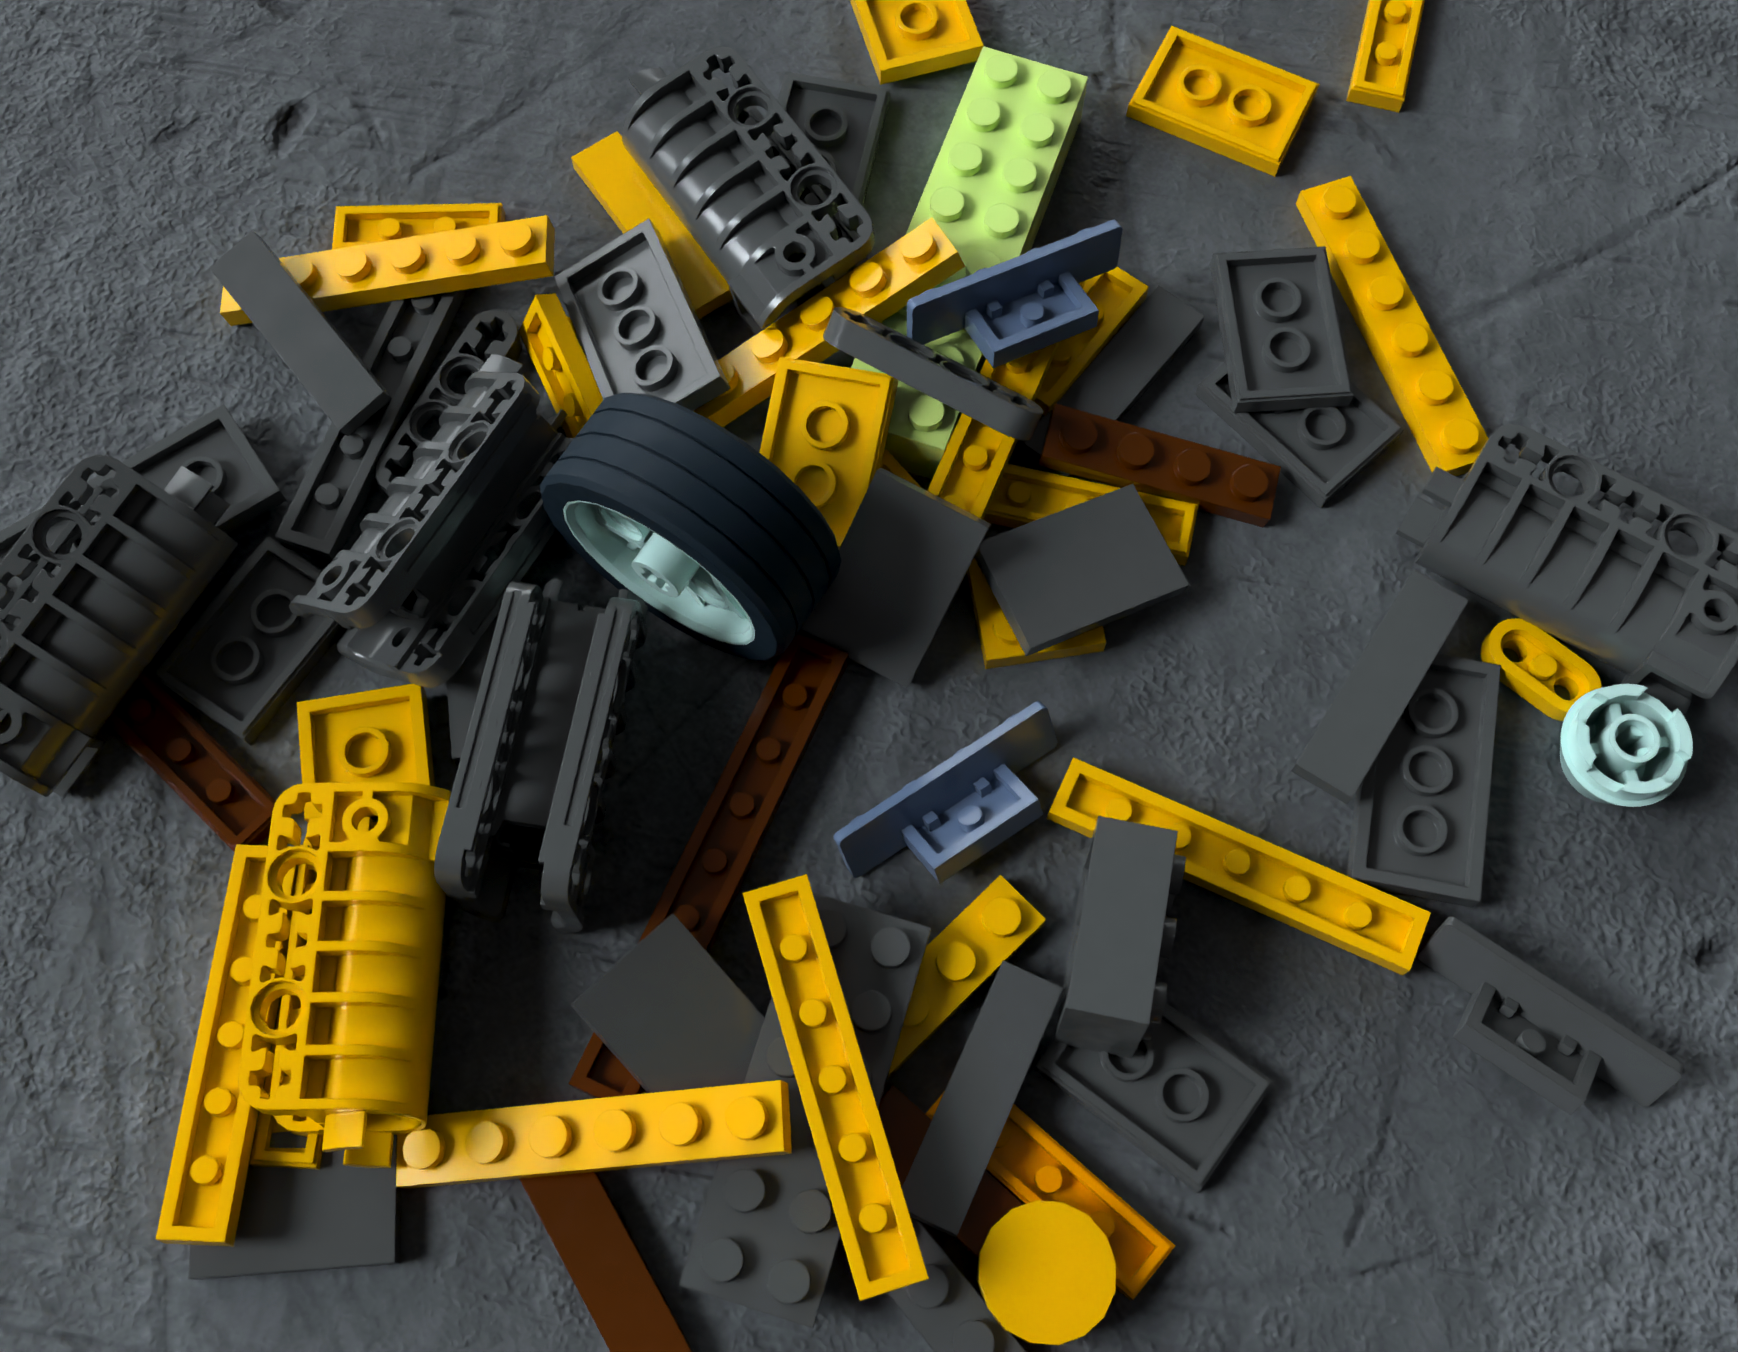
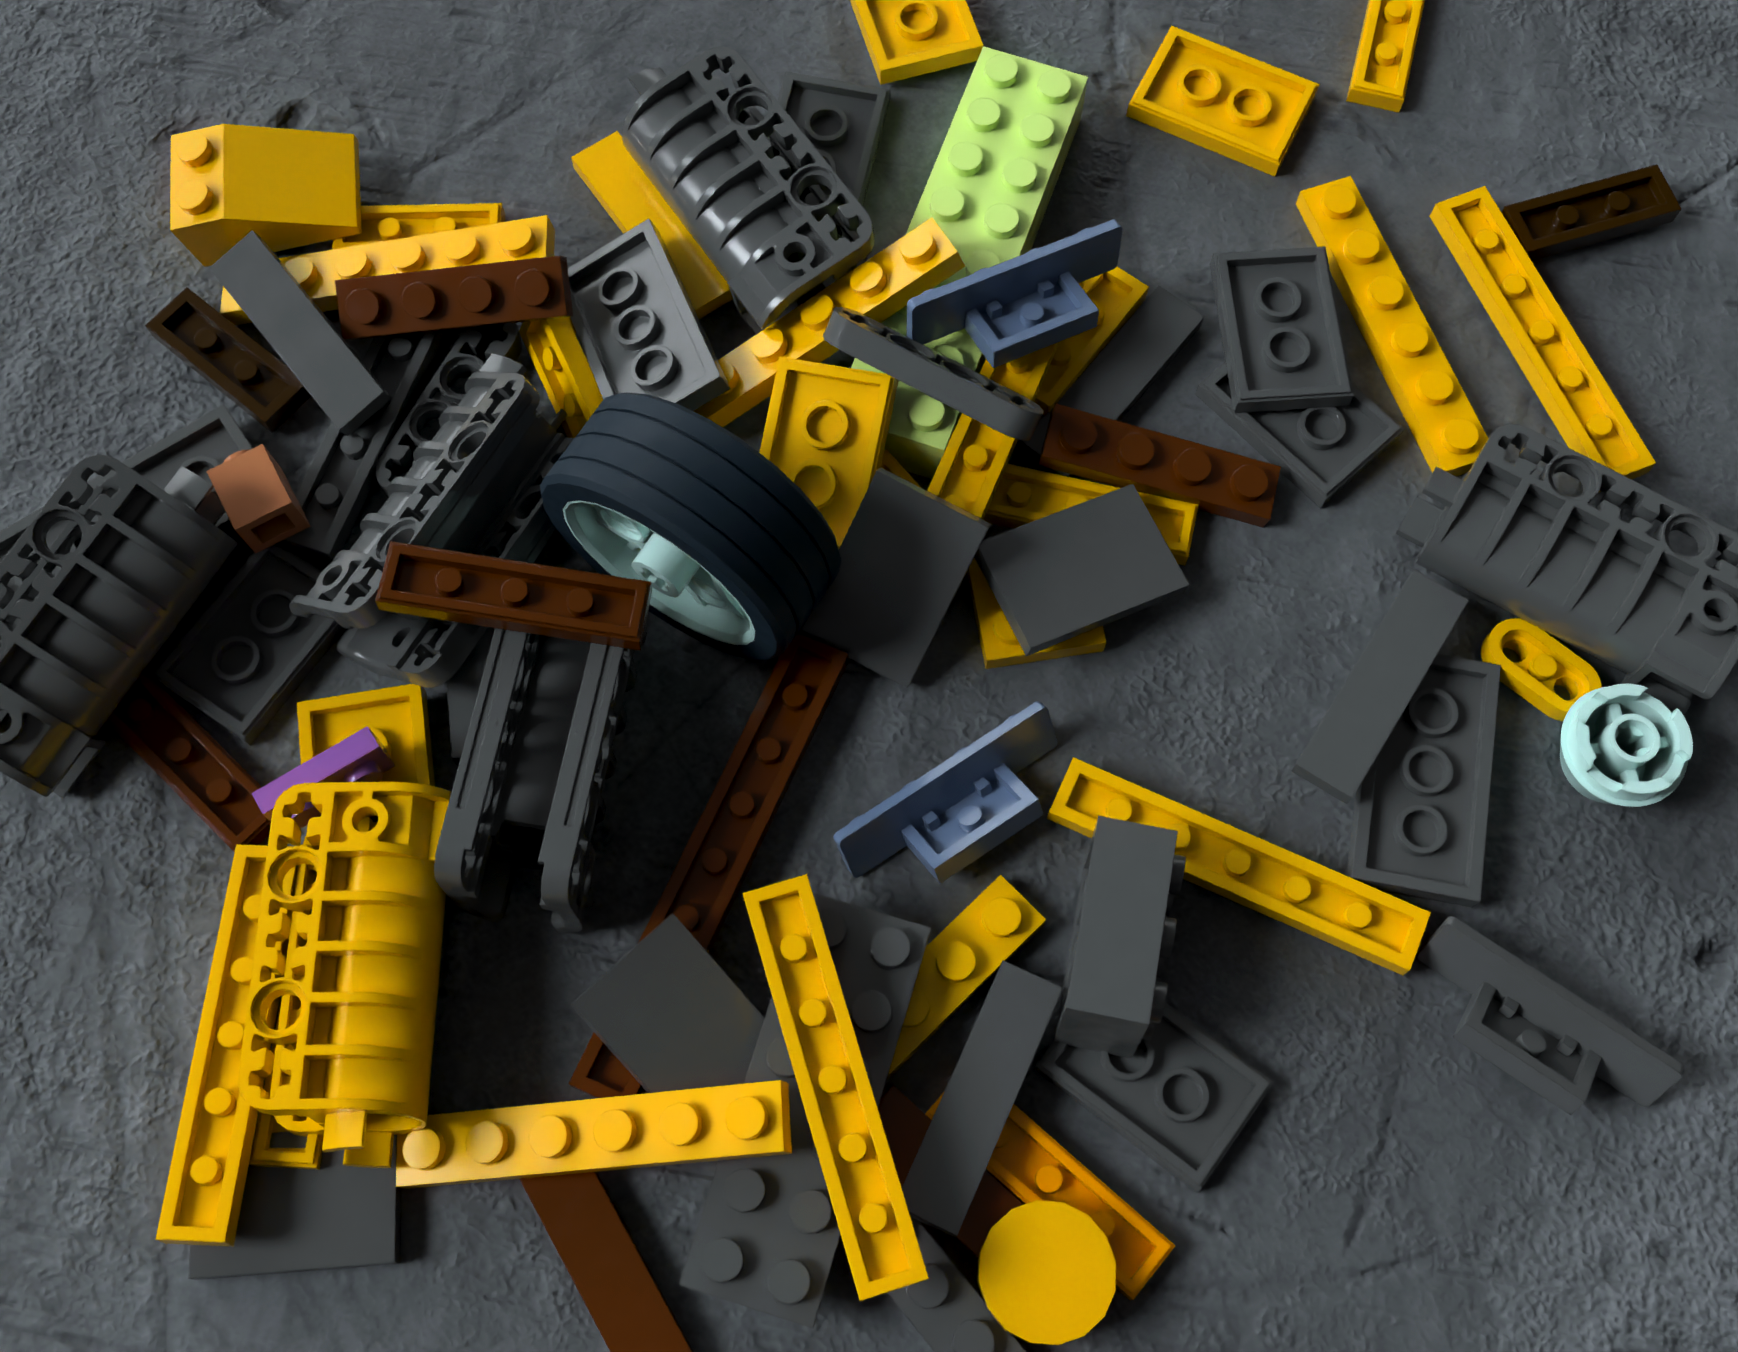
(228, 359): none -> dark brown plate
(257, 498): none -> nougat brick
(262, 179): none -> yellow slope
(351, 760): none -> medium lavender plate
(454, 298): none -> reddish brown plate
(514, 595): none -> reddish brown tile
(1539, 333): none -> yellow plate
(1592, 212): none -> dark brown plate

